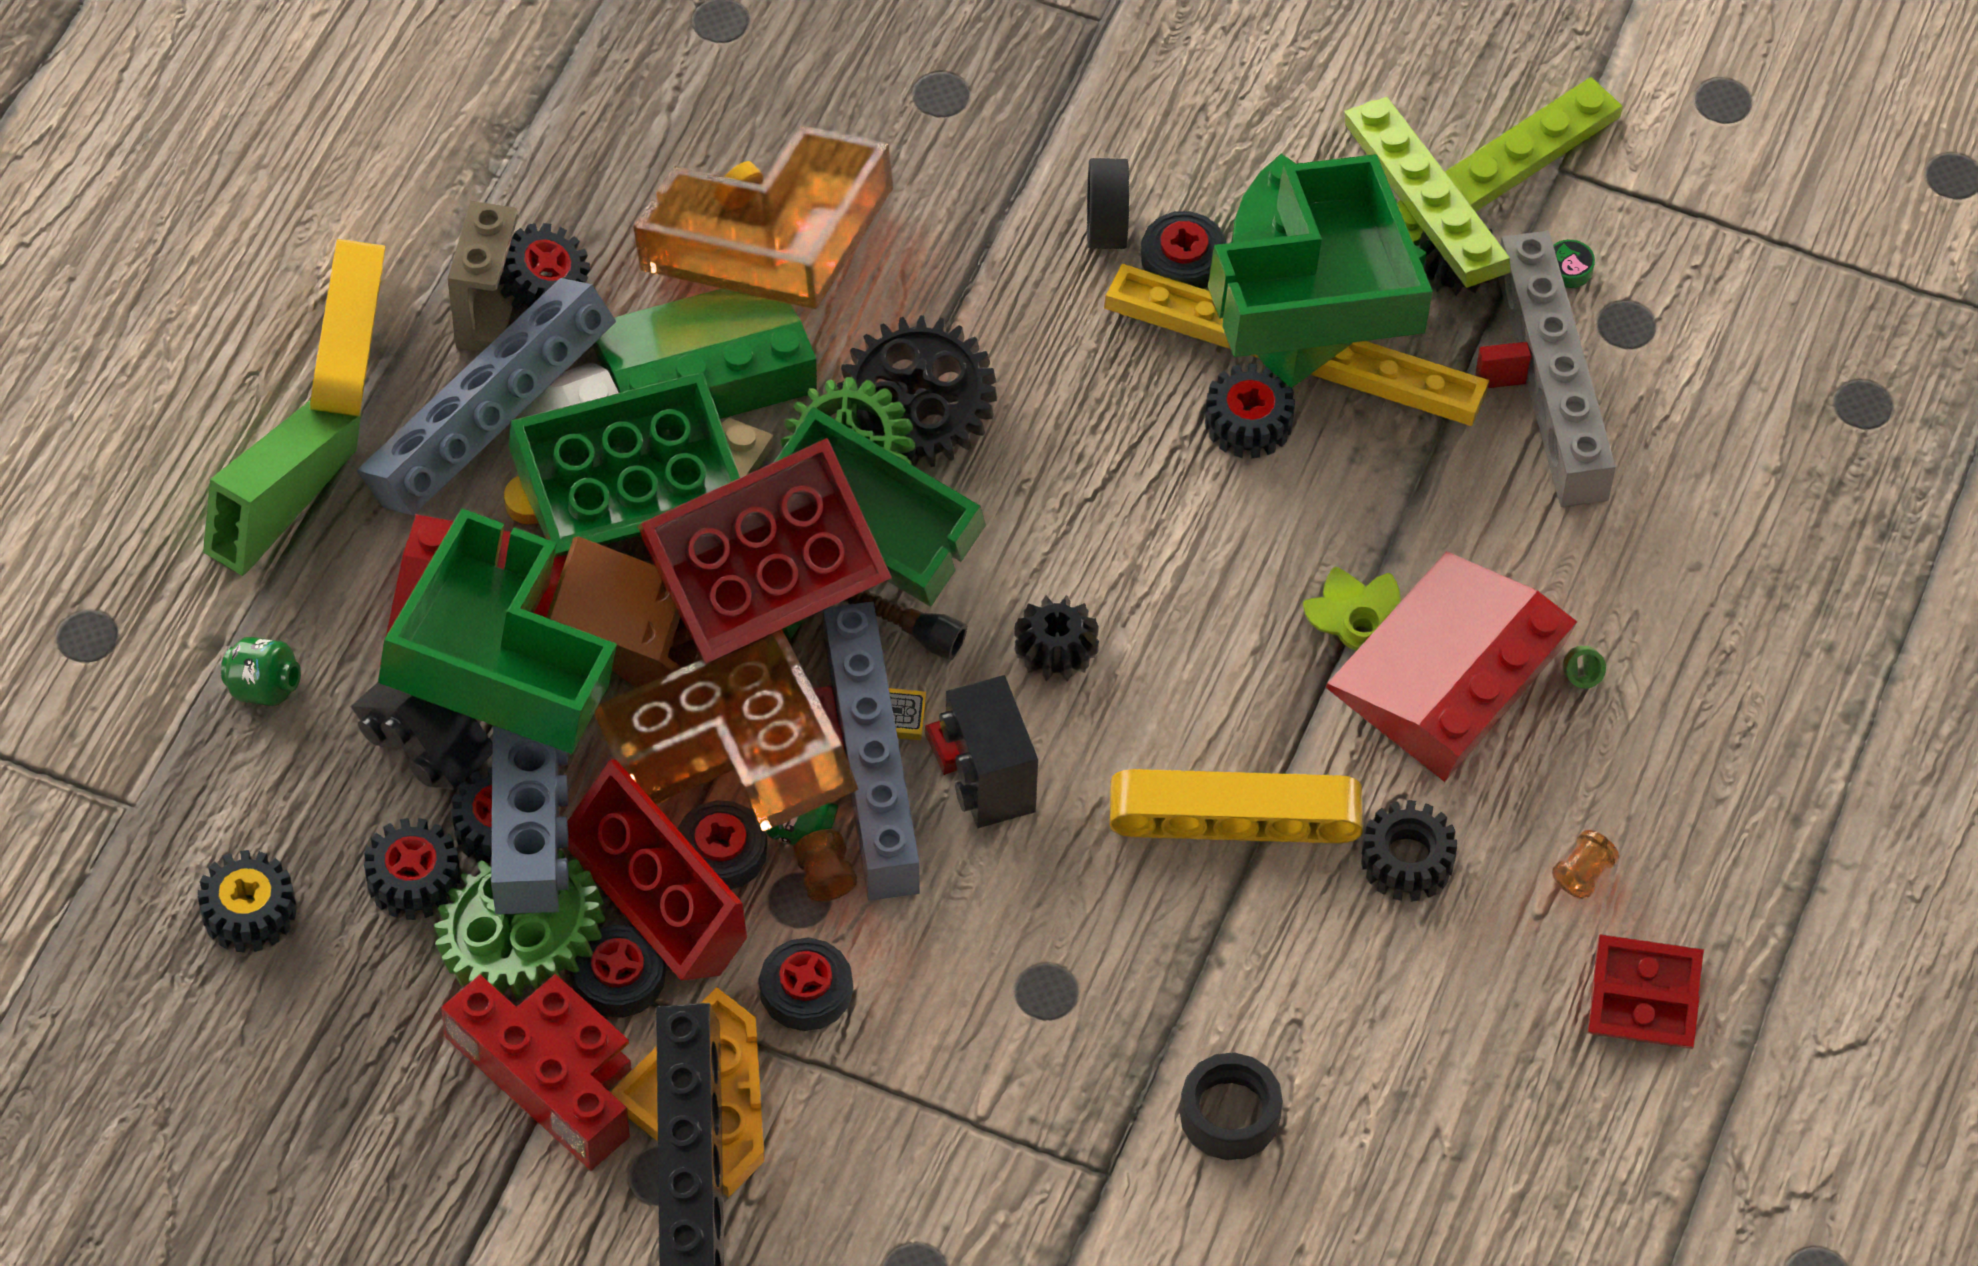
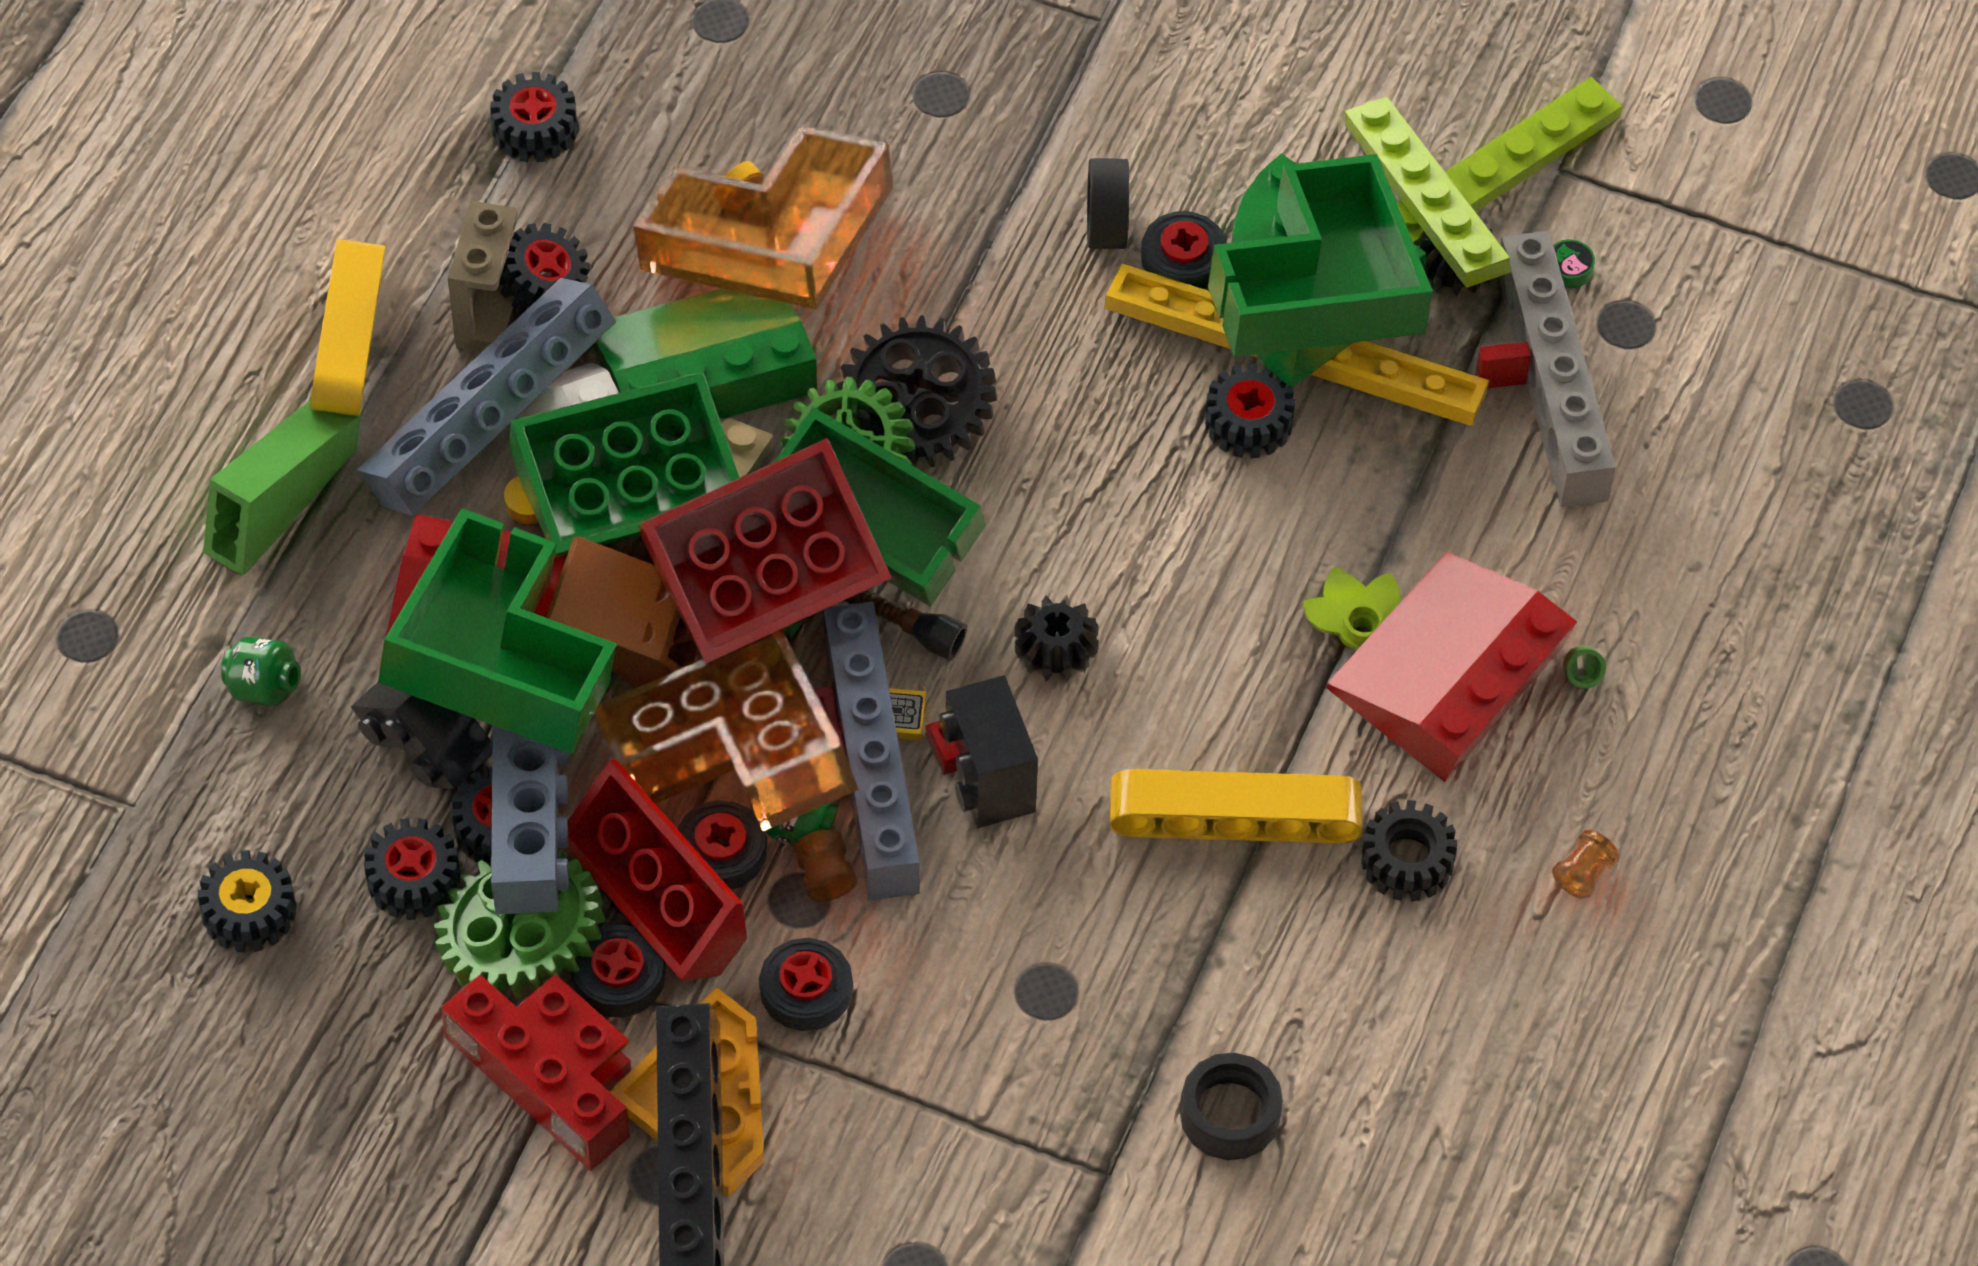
(516, 114): none -> black wheel
(1645, 991): red slope -> none

